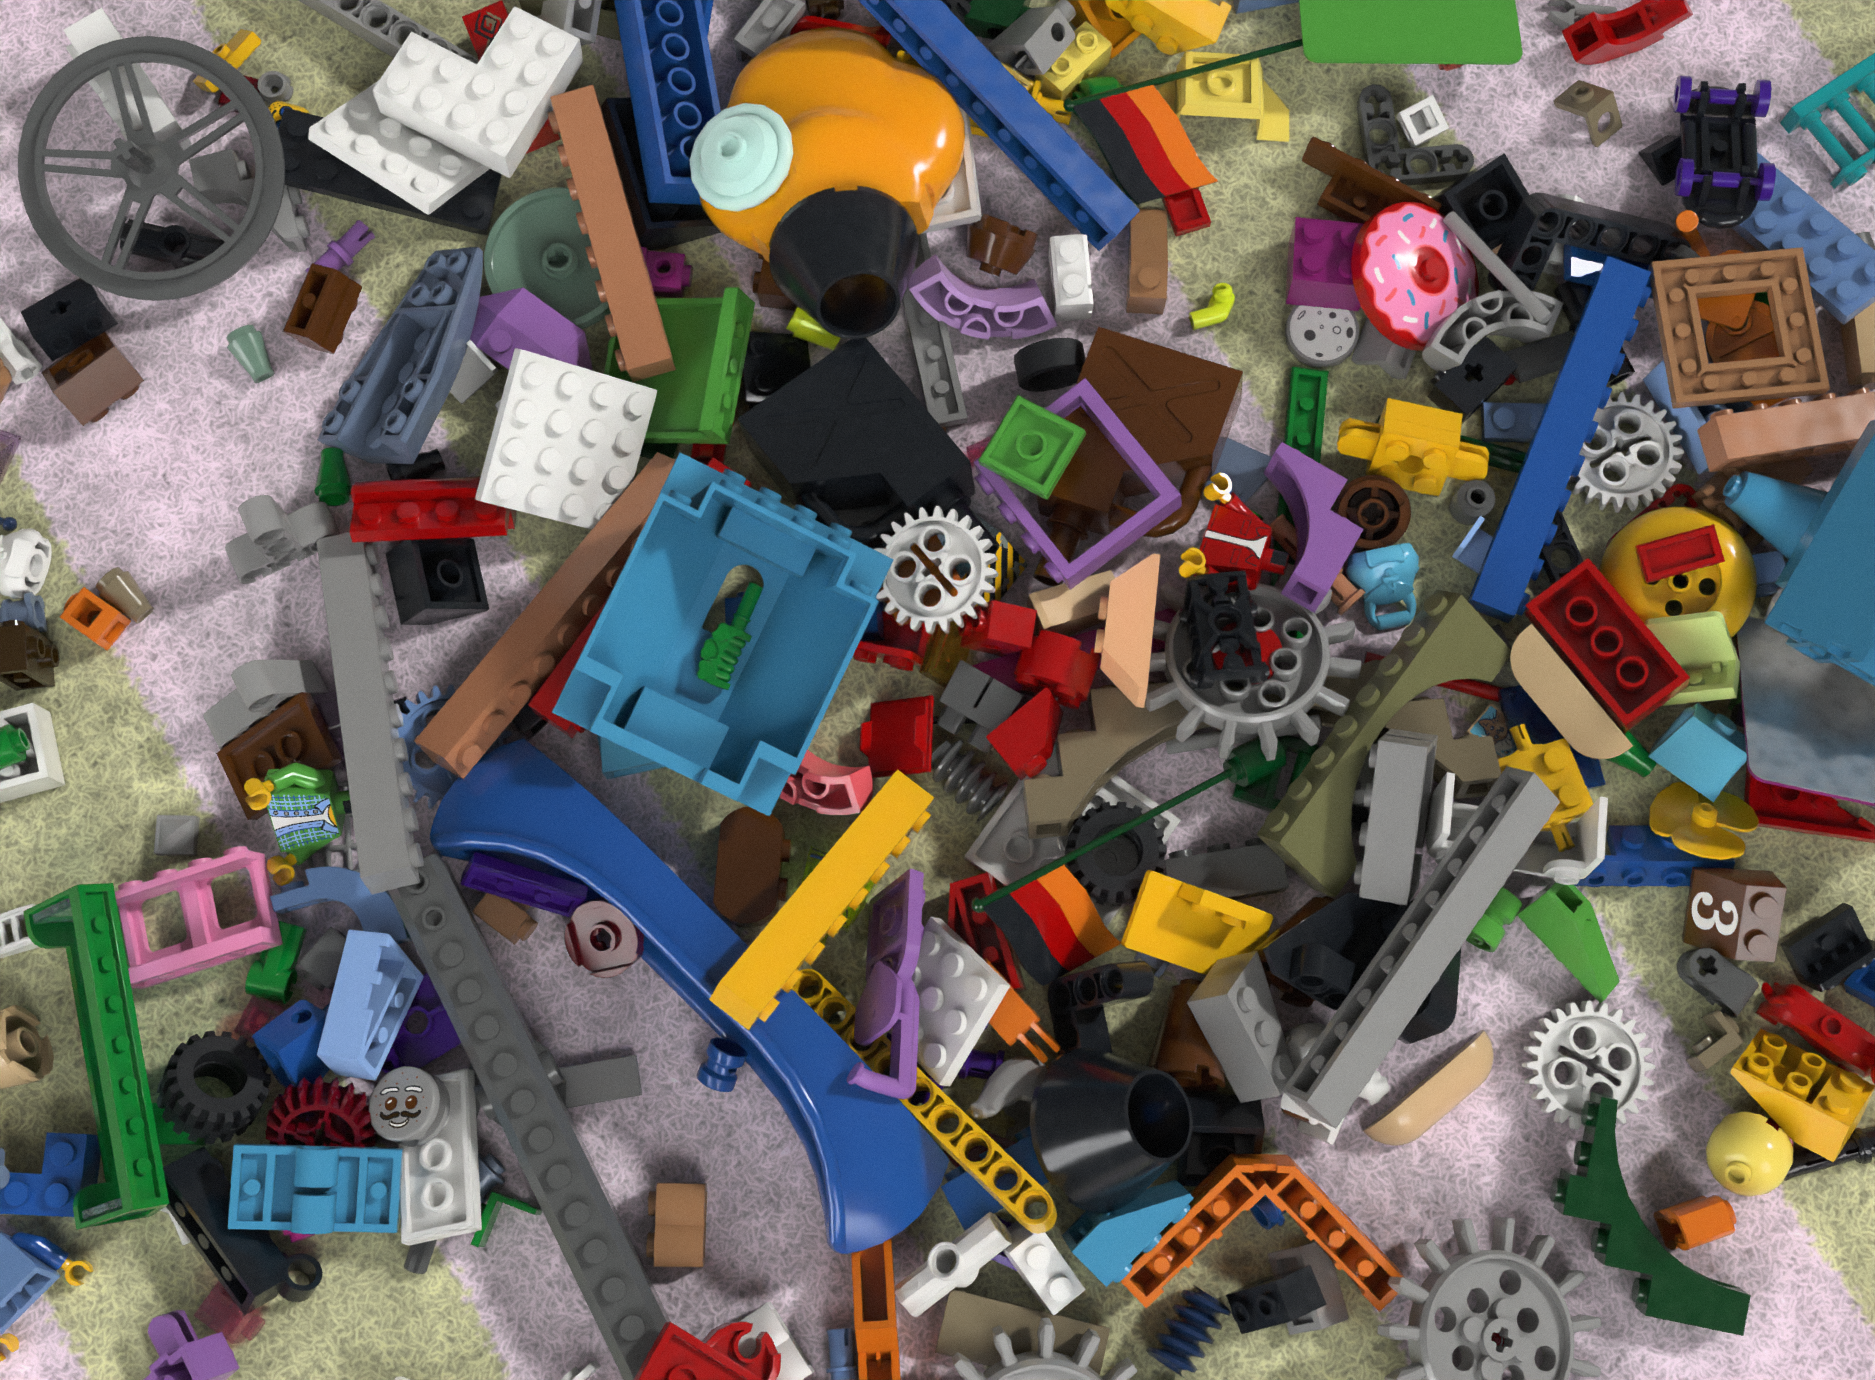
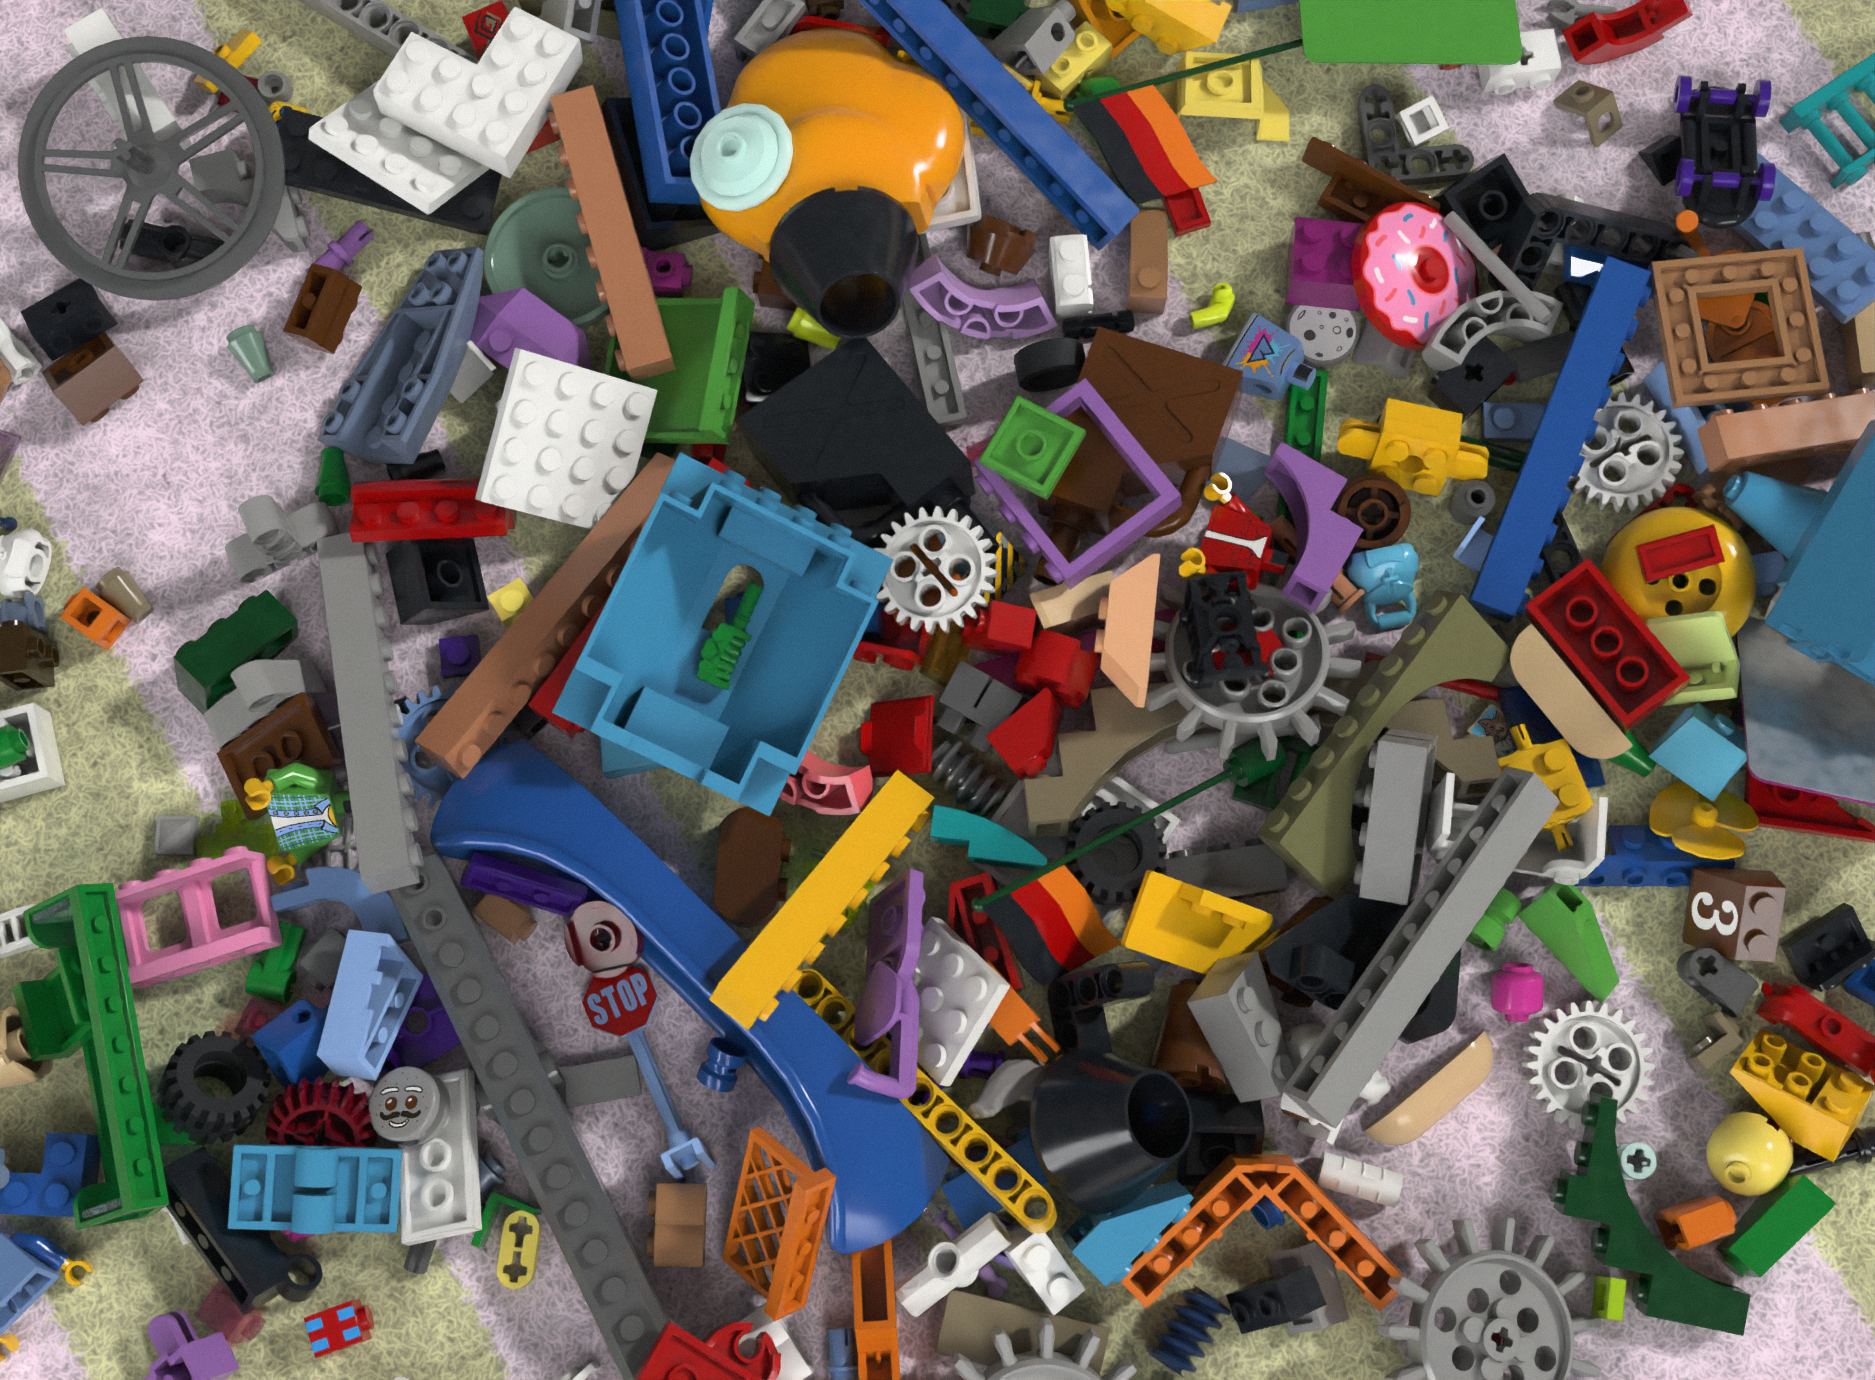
(55, 1009): none -> green panel
(237, 832): none -> clear neon green hinge
(253, 632): none -> dark green wedge
(339, 1327): none -> red brick
(459, 655): none -> dark purple plate
(509, 1247): none -> light yellow beam
(511, 601): none -> light yellow brick
(624, 1009): none -> light blue piece
(798, 1234): none -> orange fence
(936, 1214): none -> piece
(986, 840): none -> teal slope
(1074, 328): none -> black axle
(1269, 359): none -> medium blue torso
(1359, 1179): none -> white axle
(1517, 991): none -> dark pink head
(1536, 68): none -> white brick
(1608, 1298): none -> lime tile
(1641, 1152): none -> light aqua bush
(1774, 1226): none -> green slope

